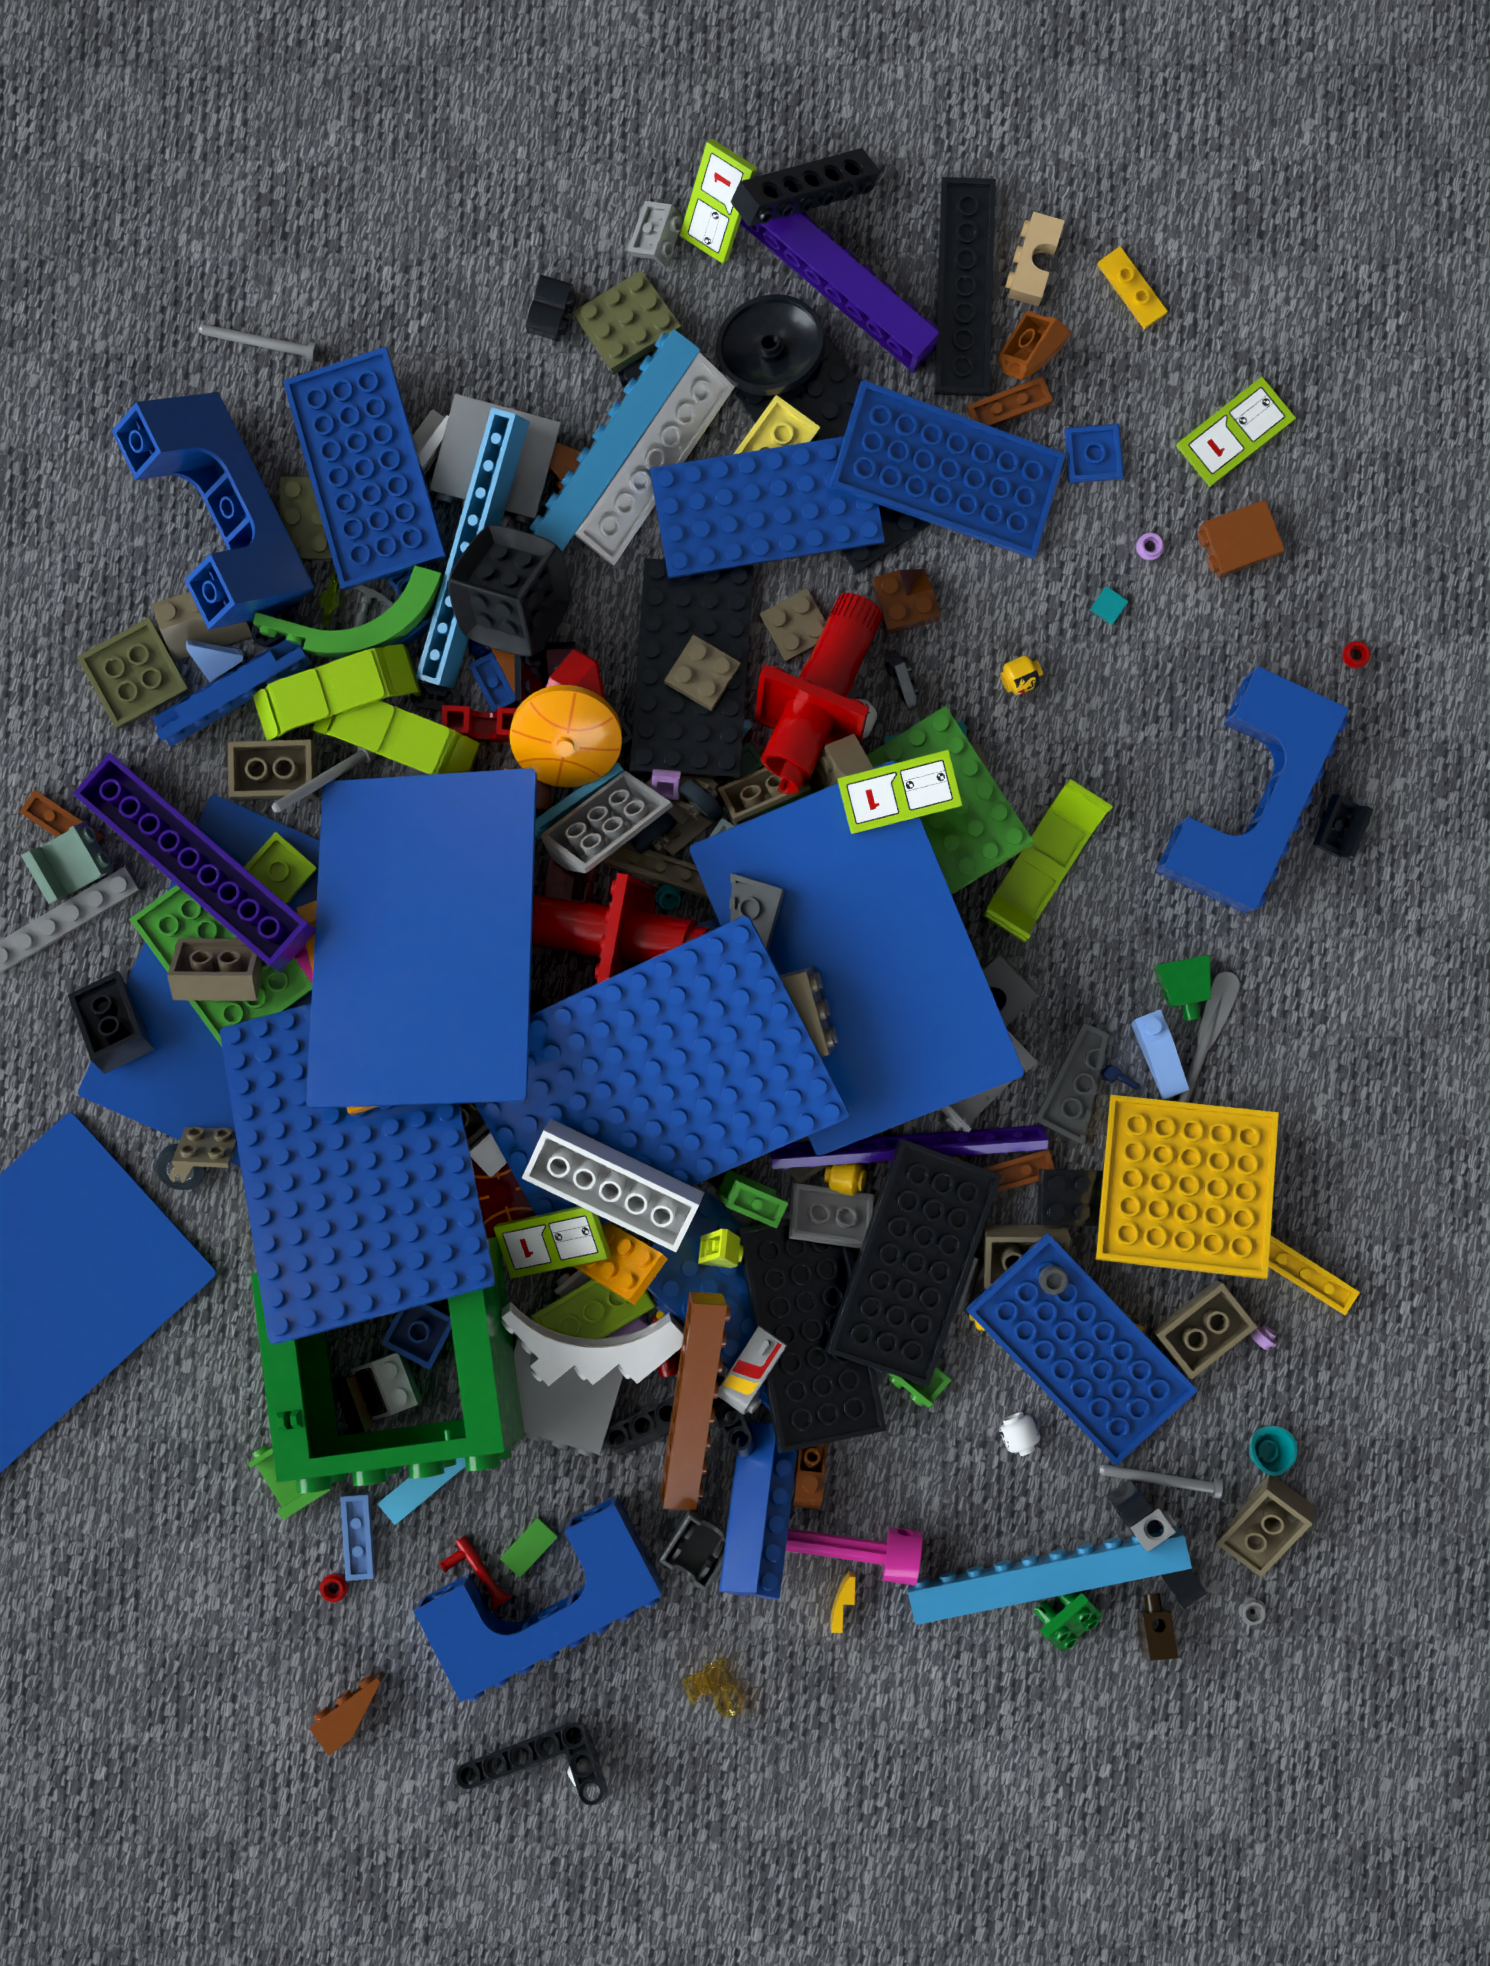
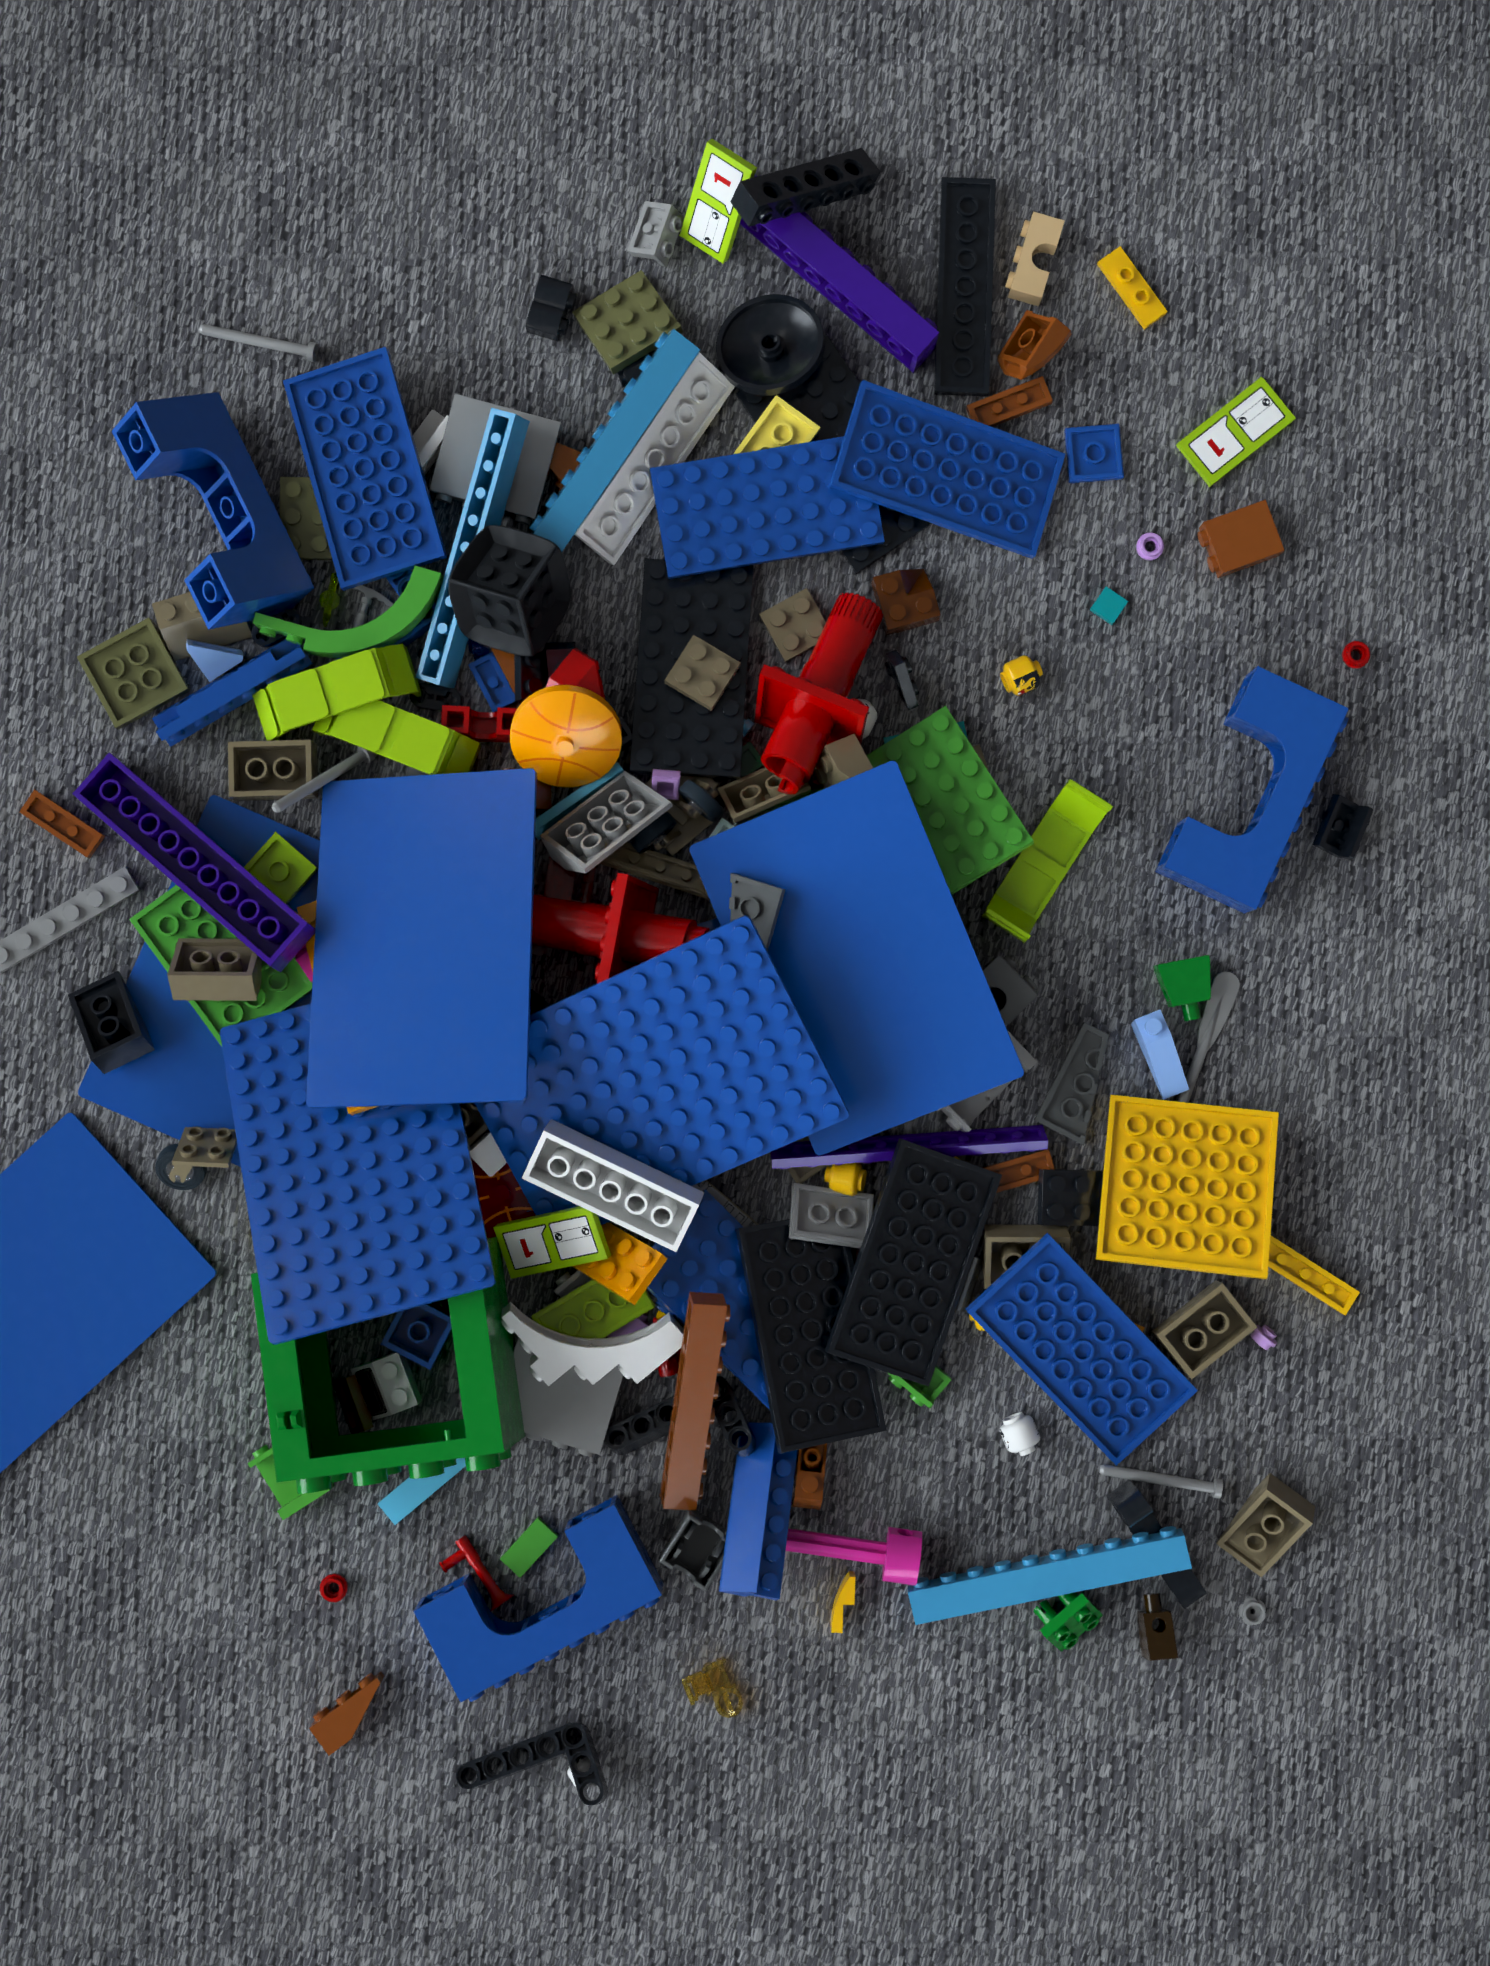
(67, 862): sand green panel -> none
(357, 1536): medium blue plate -> none
(670, 902): teal plate -> none
(720, 1249): neon yellow slope -> none
(750, 1371): light grey door -> none
(751, 1198): bright green panel -> none
(804, 990): dark tan brick -> none
(900, 791): tile -> none
(1053, 1279): dark grey tile -> none
(1112, 1072): dark blue hand -> none
(1140, 1529): light grey brick -> none
(1273, 1450): teal helmet -> none

